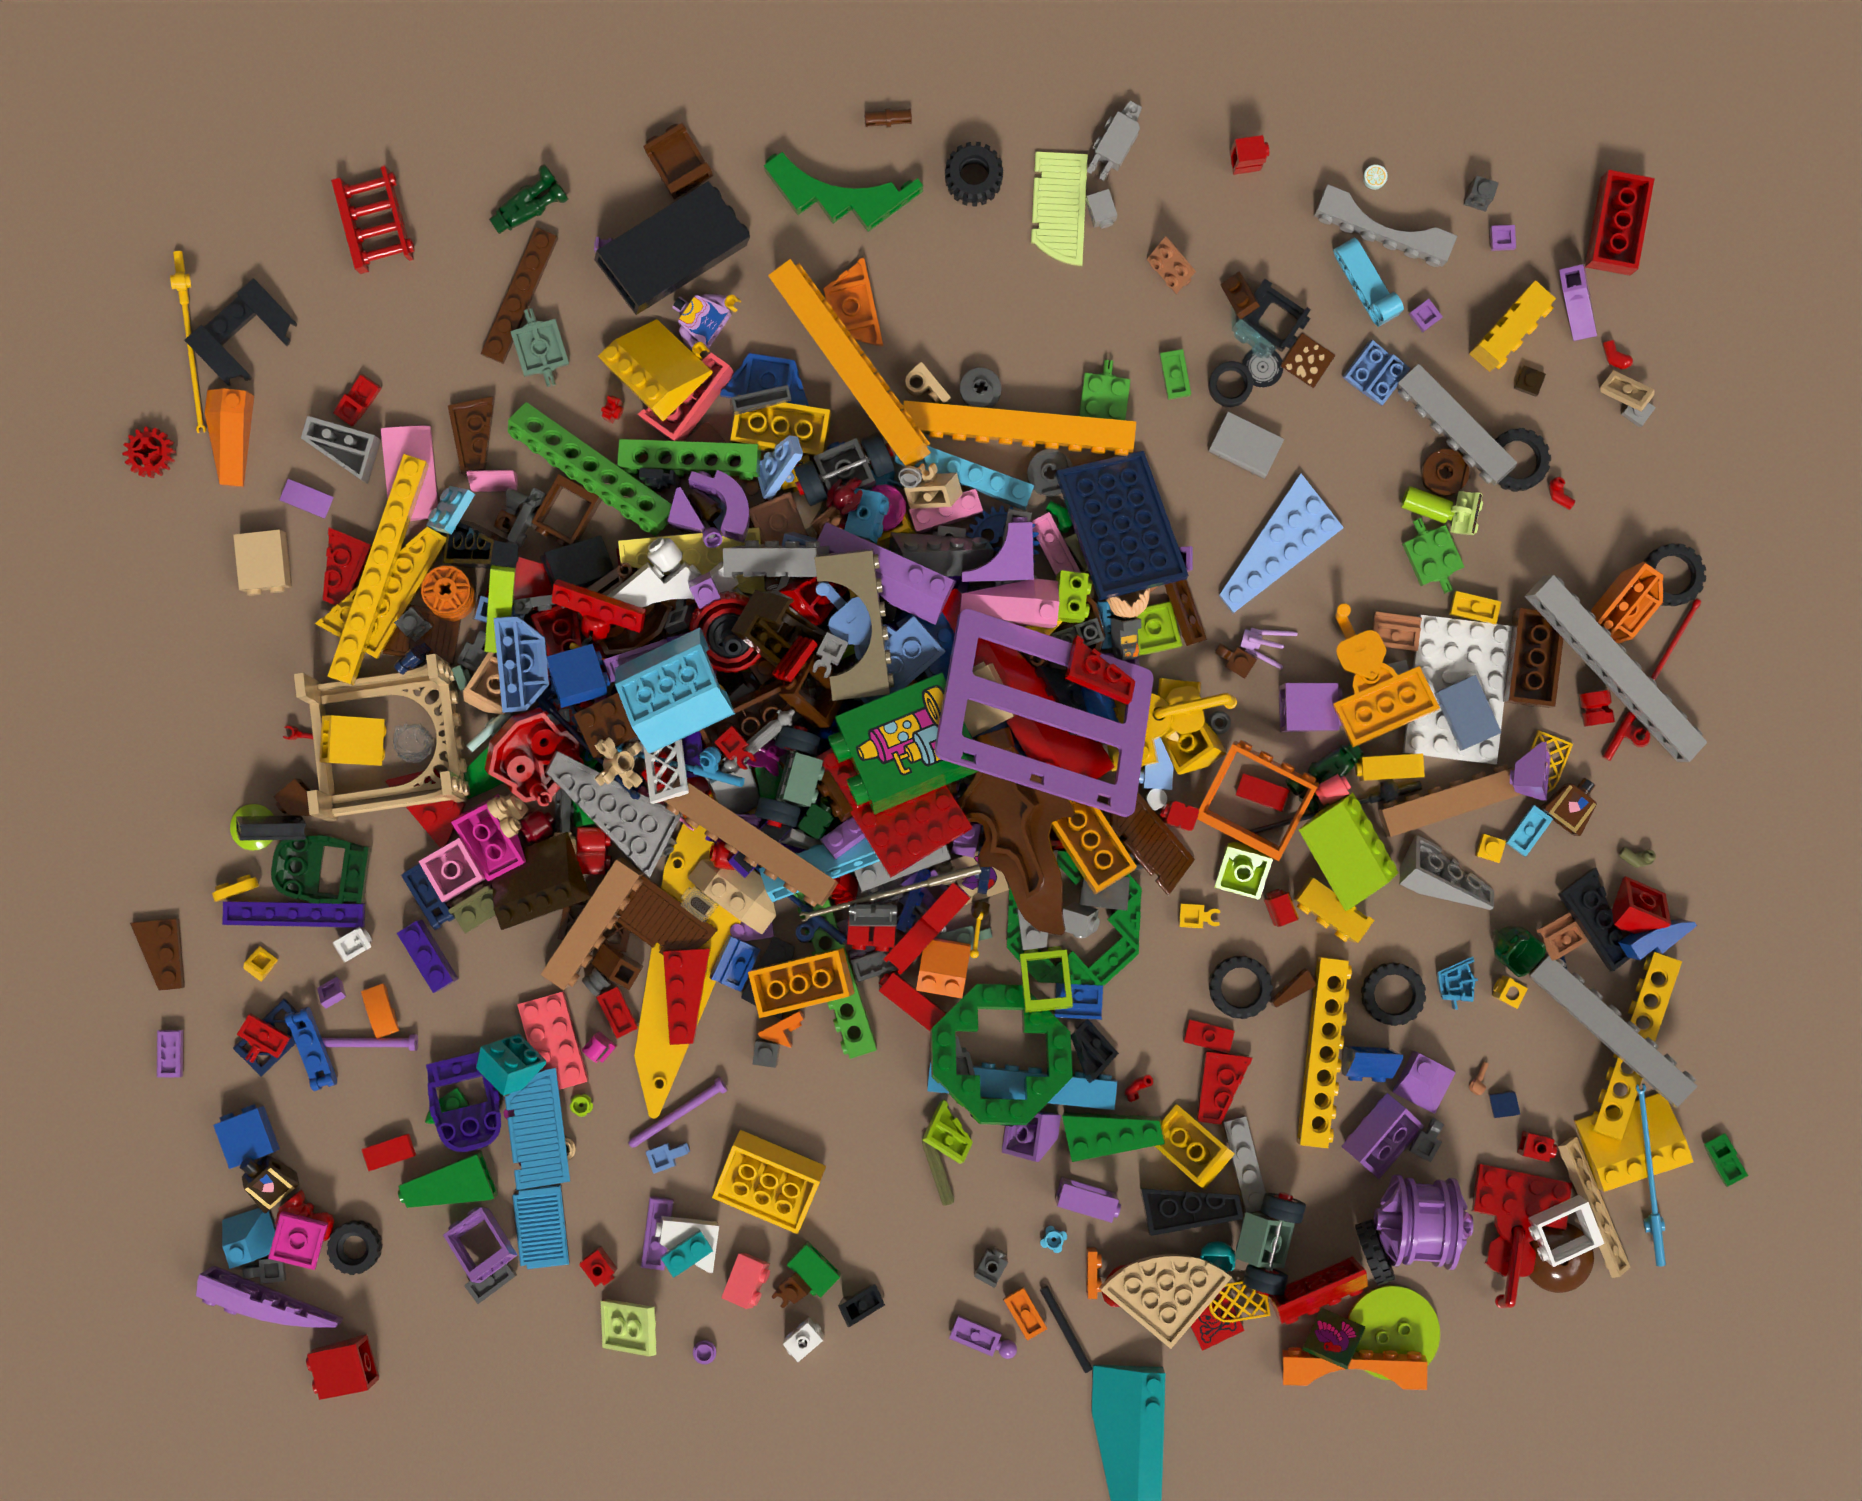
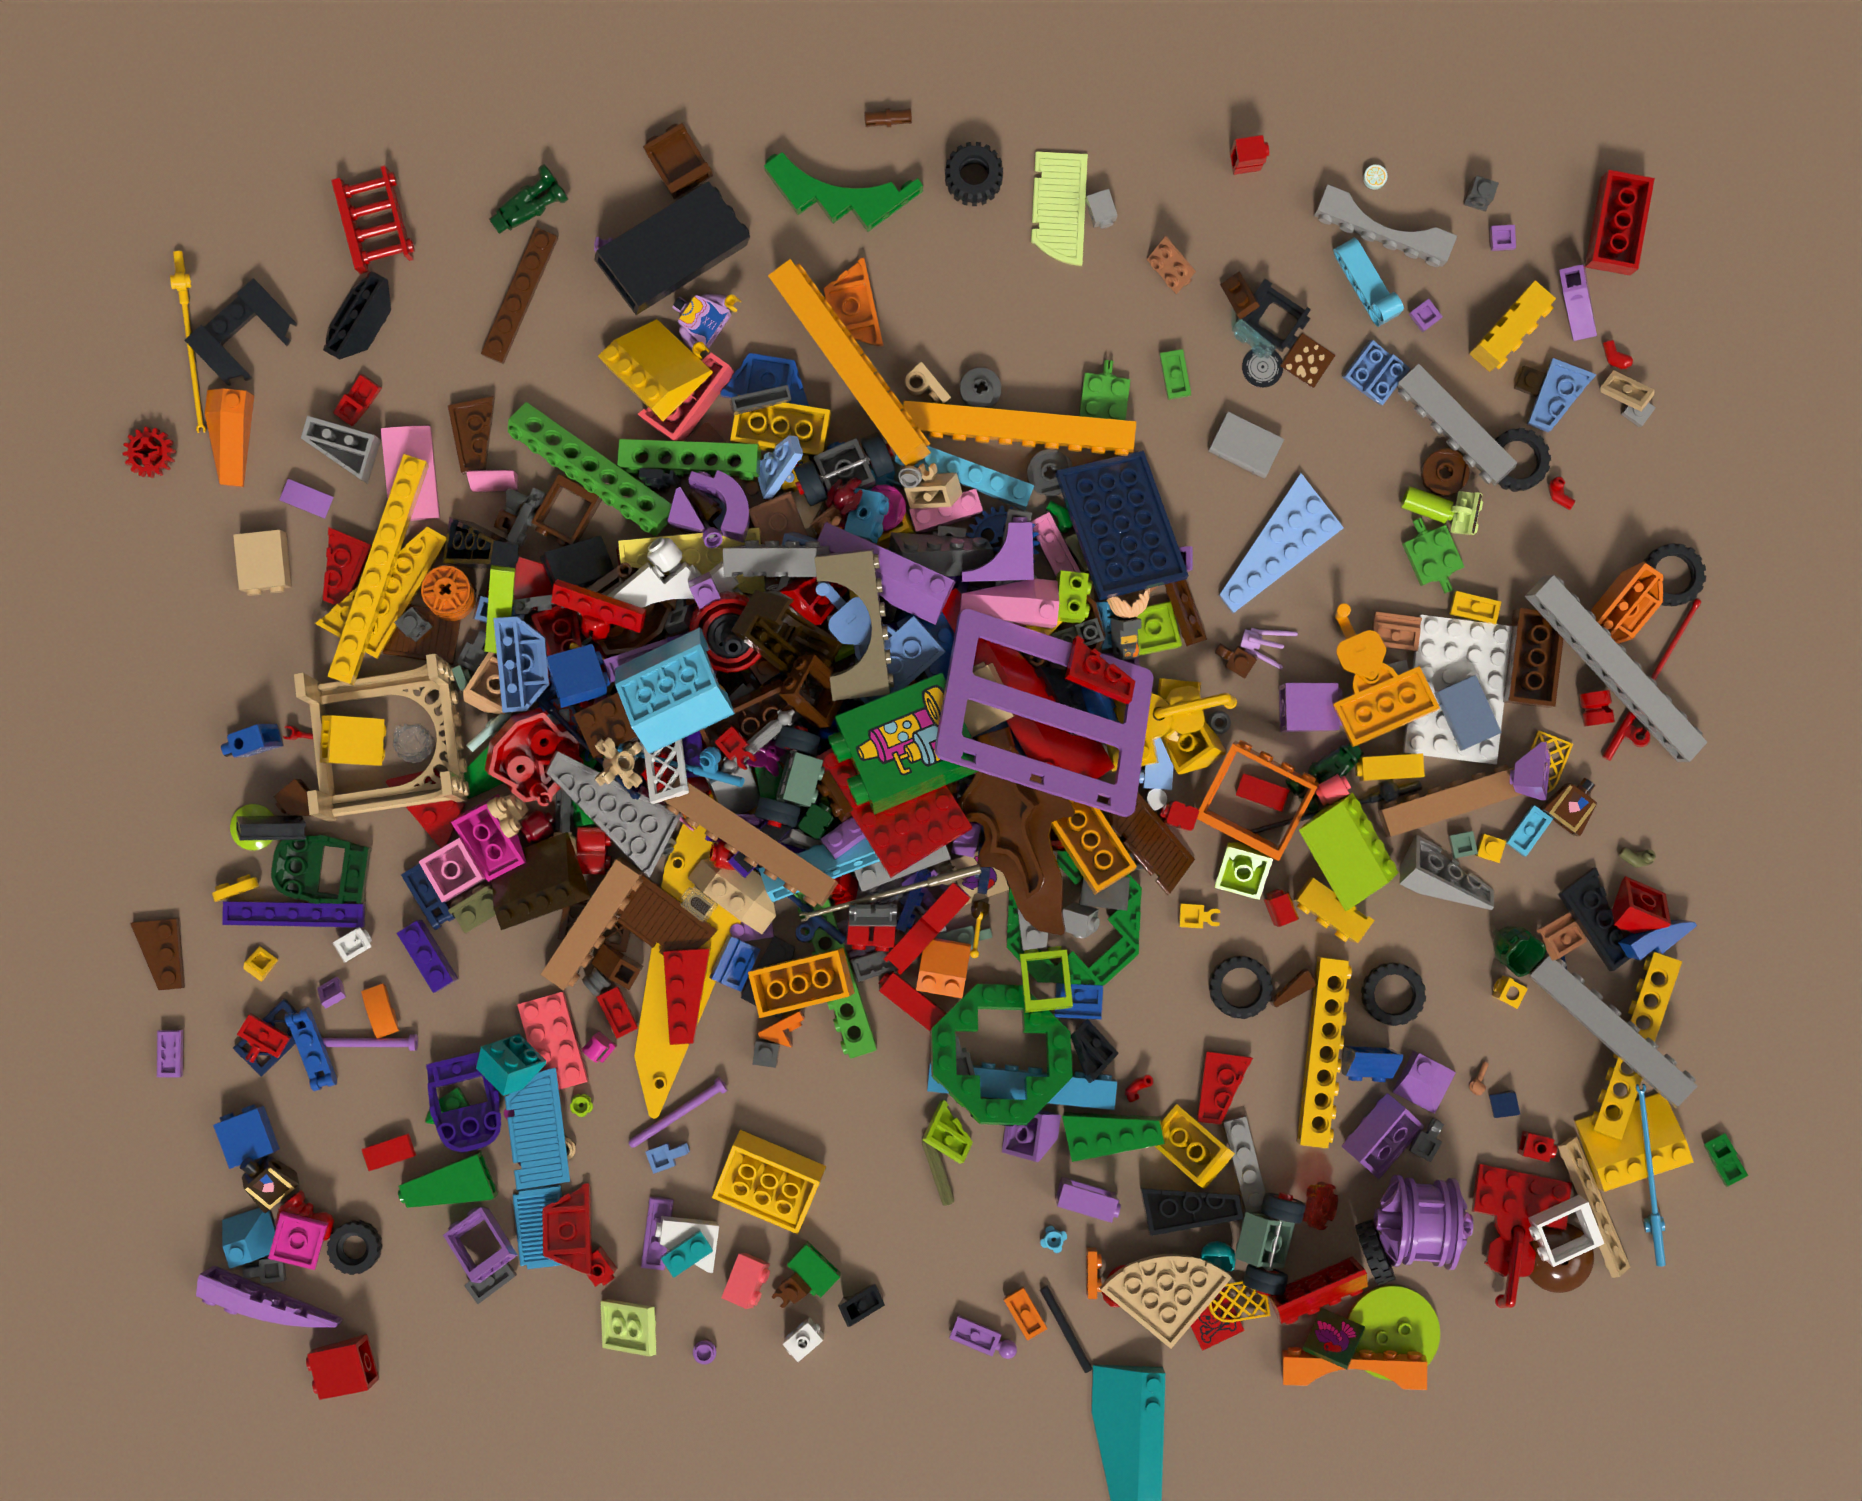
(252, 741): none -> blue torso
(359, 317): none -> black wedge
(412, 658): dark blue plate -> none
(450, 509): medium azure plate -> none
(539, 347): sand green plate -> none
(569, 1230): none -> red wing
(612, 409): red plate -> none
(794, 659): red tile -> none
(830, 651): light grey plate -> none
(984, 1274): dark grey brick -> none
(1117, 141): light grey hinge -> none
(1209, 1036): red plate -> none
(1230, 366): black tyre -> none
(1320, 1205): none -> clear red plate
(1457, 983): dark azure piece -> none
(1463, 844): none -> sand green plate
(1558, 391): none -> medium blue wing

